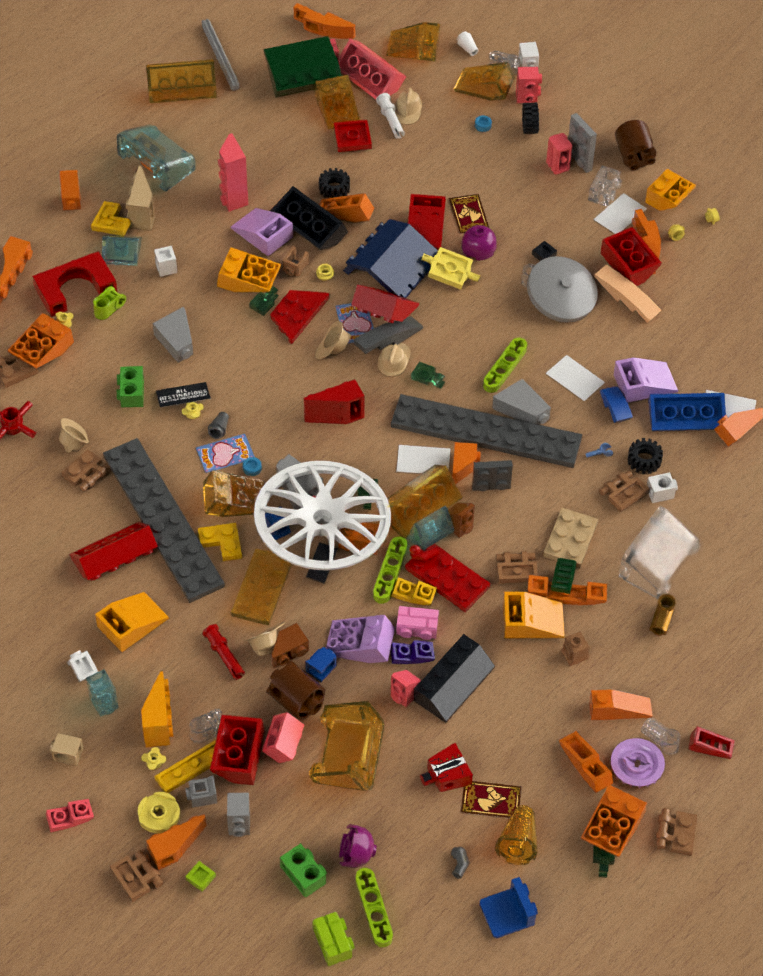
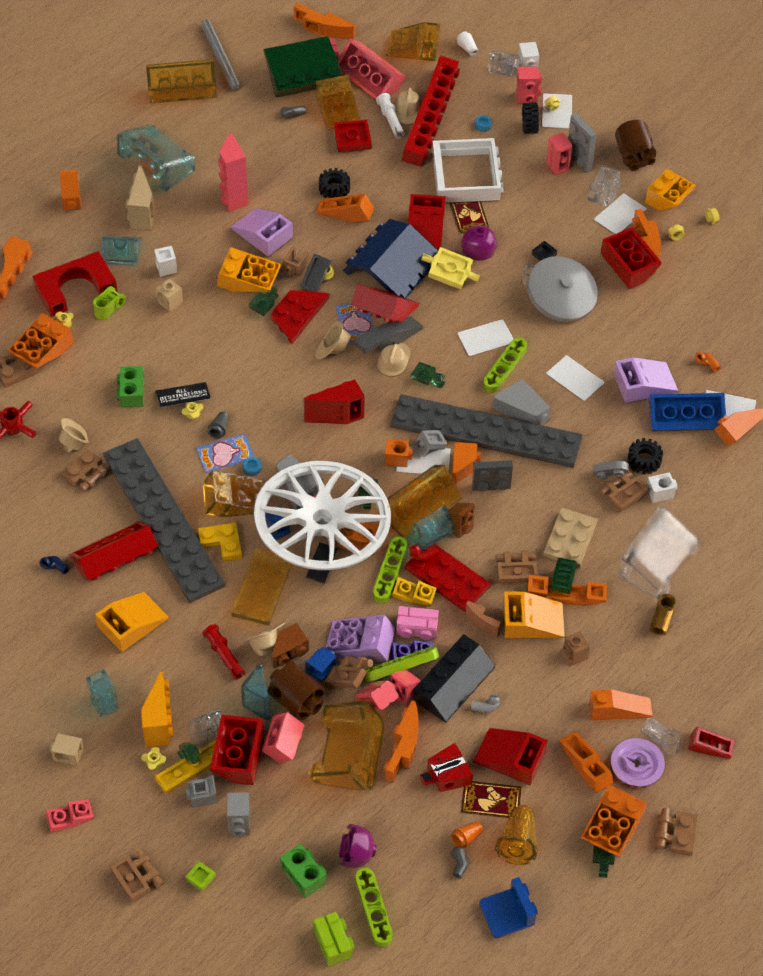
(54, 562): none -> dark blue arm
(82, 665): white bracket -> none
(107, 220): yellow plate -> none
(154, 823): light yellow plate -> none
(169, 295): none -> tan brick
(172, 844): orange slope -> none
(175, 334): light grey slope -> none
(188, 752): none -> clear green plate
(255, 693): none -> clear light blue slope
(292, 111): none -> dark grey arm
(310, 219): black slope -> none
(315, 273): none -> dark grey tile
(349, 673): none -> medium nougat plate
(378, 694): none -> coral brick
(397, 452): none -> orange brick
(401, 663): none -> lime beam
(405, 742): none -> orange slope
(429, 440): none -> light grey bracket
(430, 111): none -> red brick
(466, 834): none -> orange cone
(467, 147): none -> white window
(477, 615): none -> nougat slope
(485, 337): none -> white sticker
(486, 81): clear yellow slope -> none
(487, 707): none -> light grey arm
(512, 753): none -> red slope
(552, 103): none -> light yellow plate
(560, 117): none -> white sticker
(602, 450): medium blue hand -> none
(615, 468): none -> light grey plate
(617, 404): blue slope -> none
(627, 292): light nougat slope -> none
(708, 360): none -> orange arm

